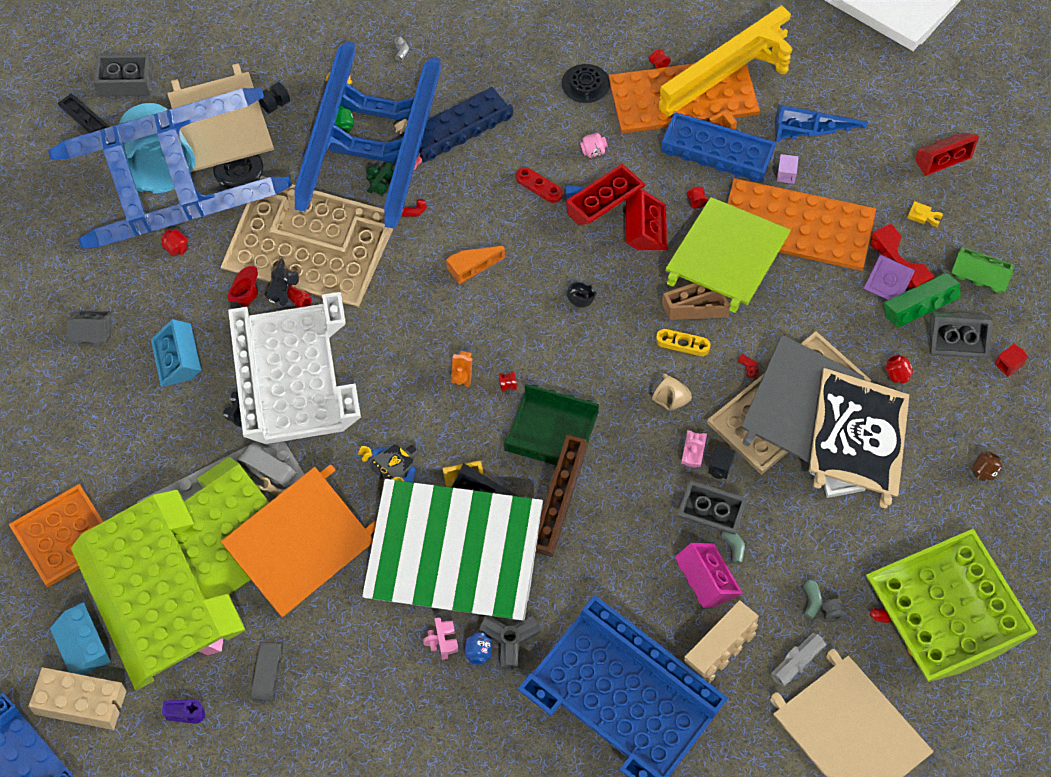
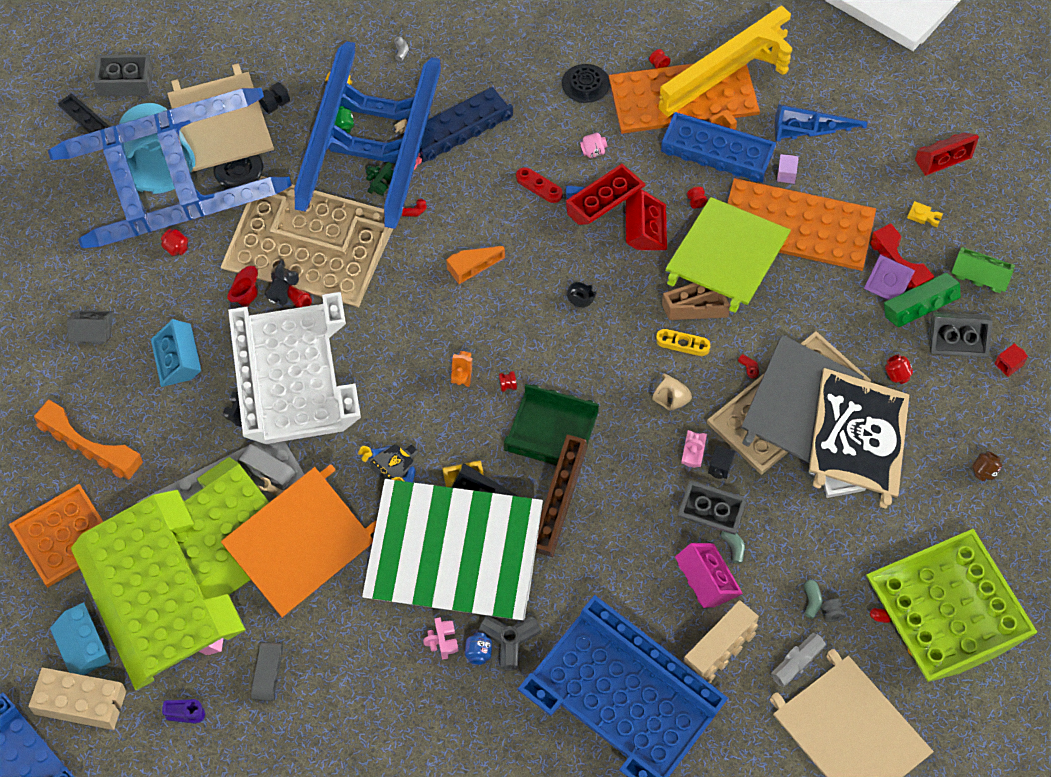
(118, 458): none -> orange arch

